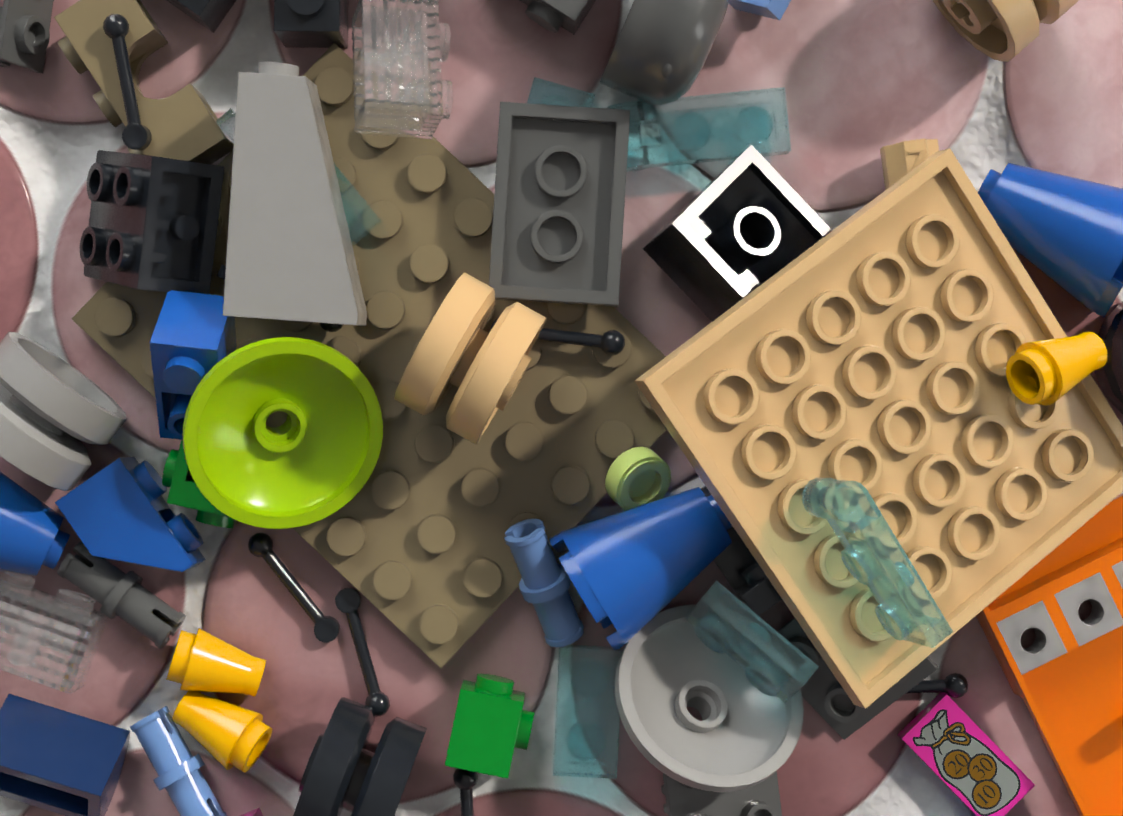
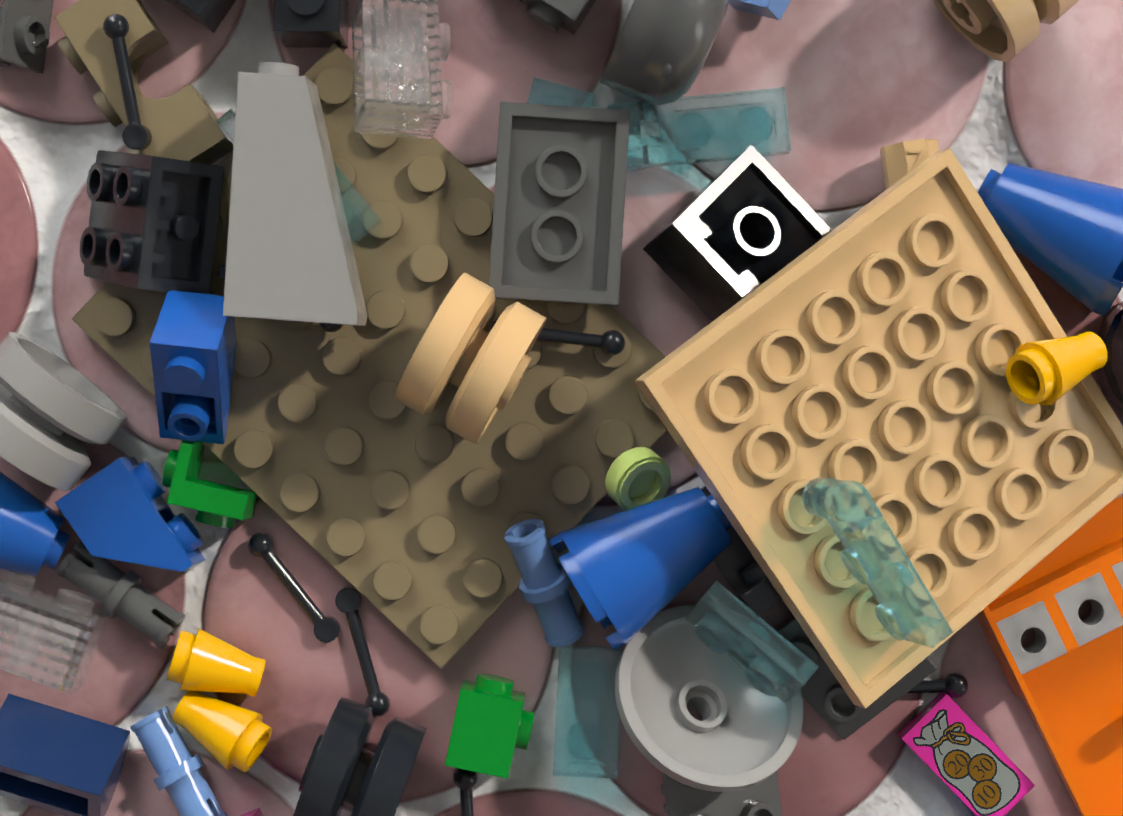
(292, 470): lime dish -> none

